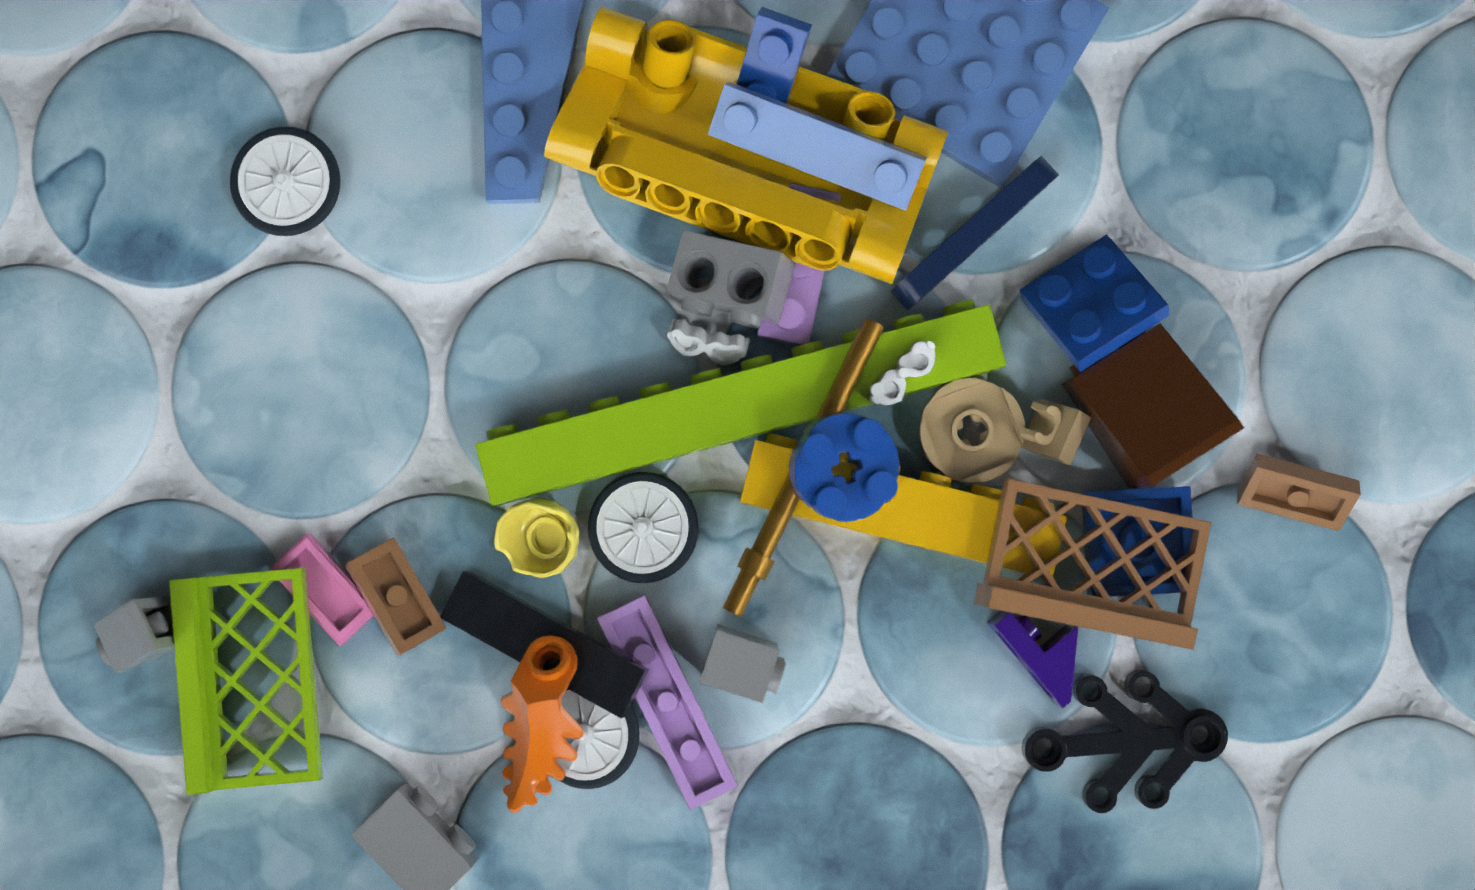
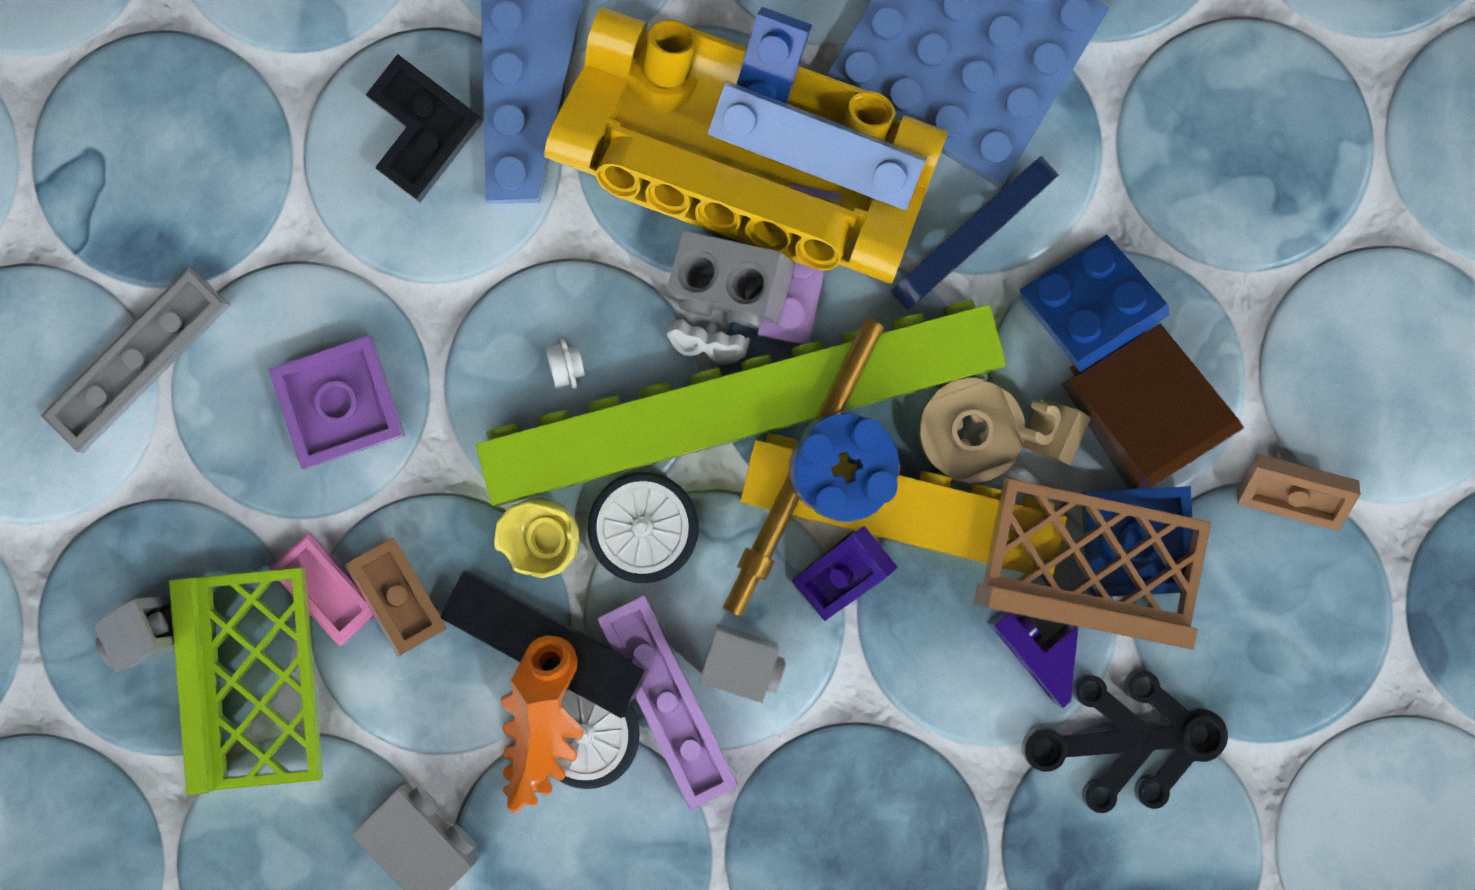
(135, 360): none -> light grey tile
(285, 181): white wheel -> none
(337, 402): none -> medium lavender plate
(434, 125): none -> black plate
(564, 364): none -> white plate
(844, 573): none -> dark purple slope
(912, 364): white piece -> none

